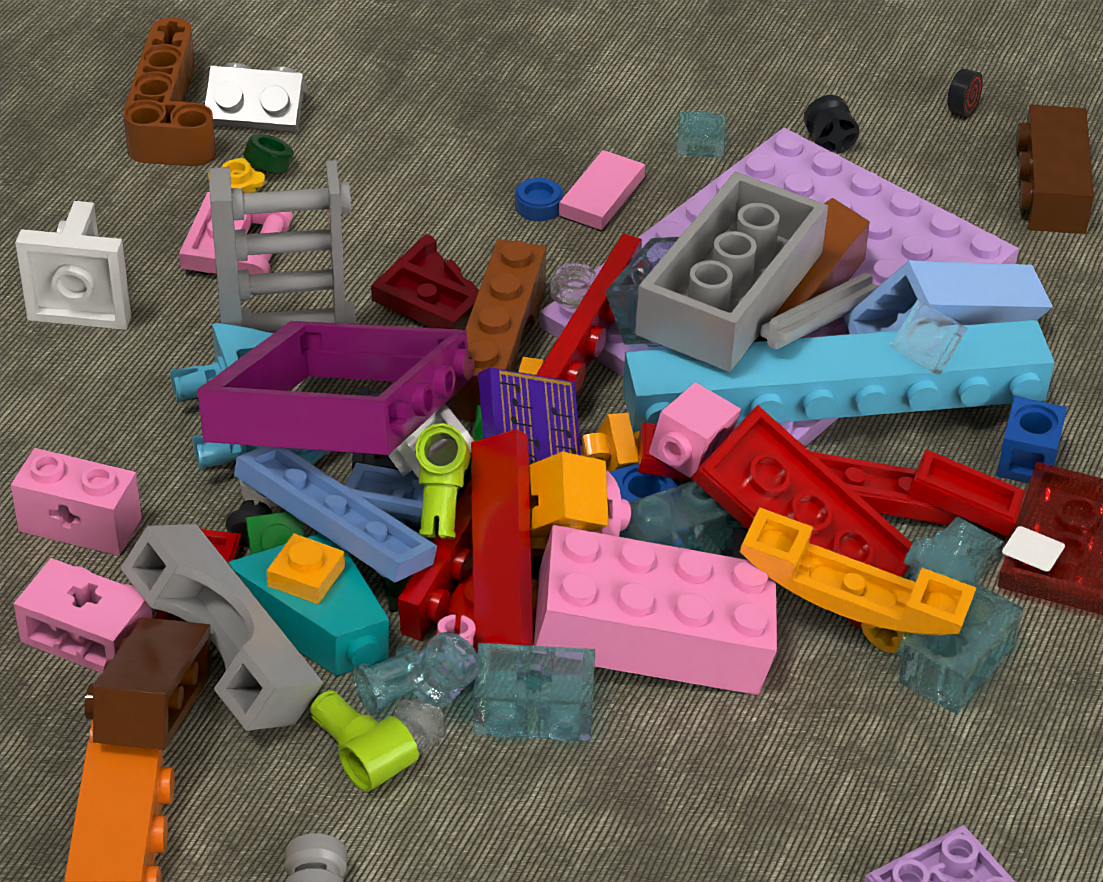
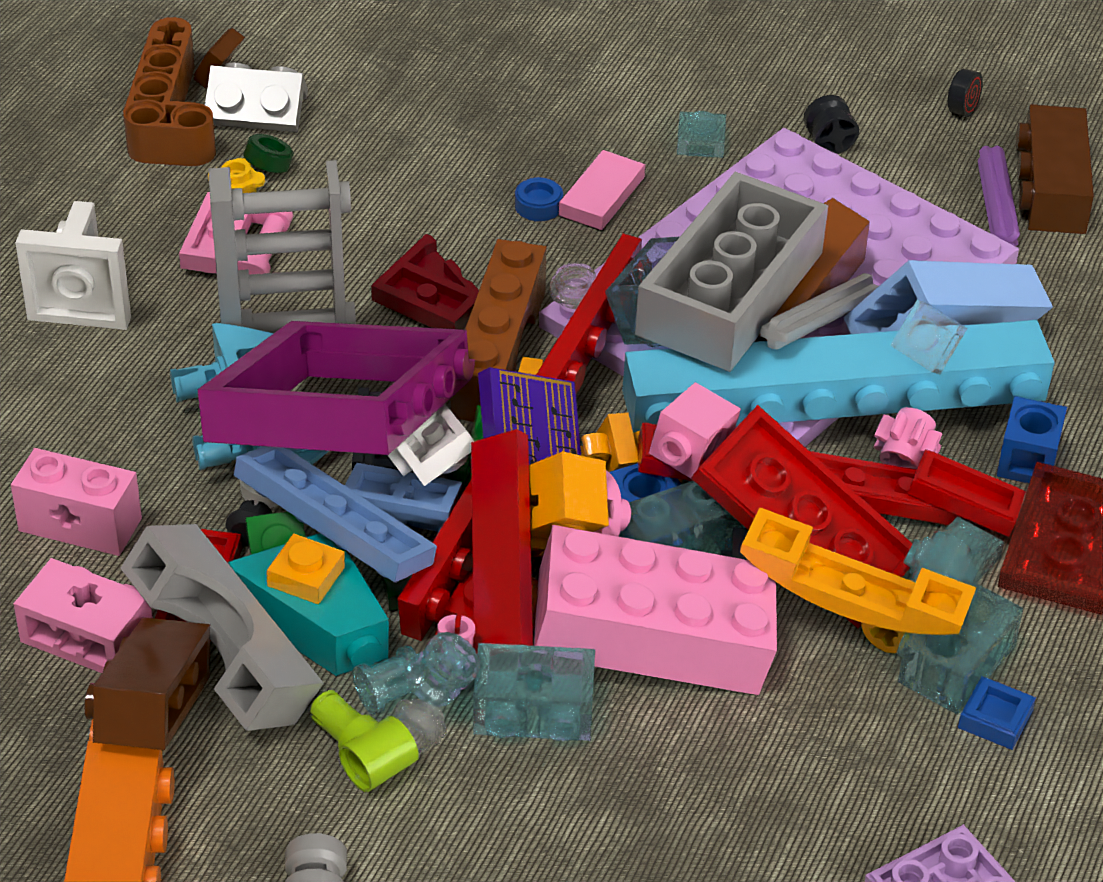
(218, 55): none -> reddish brown tile
(440, 481): lime pin -> none
(906, 437): none -> bright pink gear
(996, 712): none -> blue tile
(998, 194): none -> medium lavender axle
(1033, 548): white sticker -> none

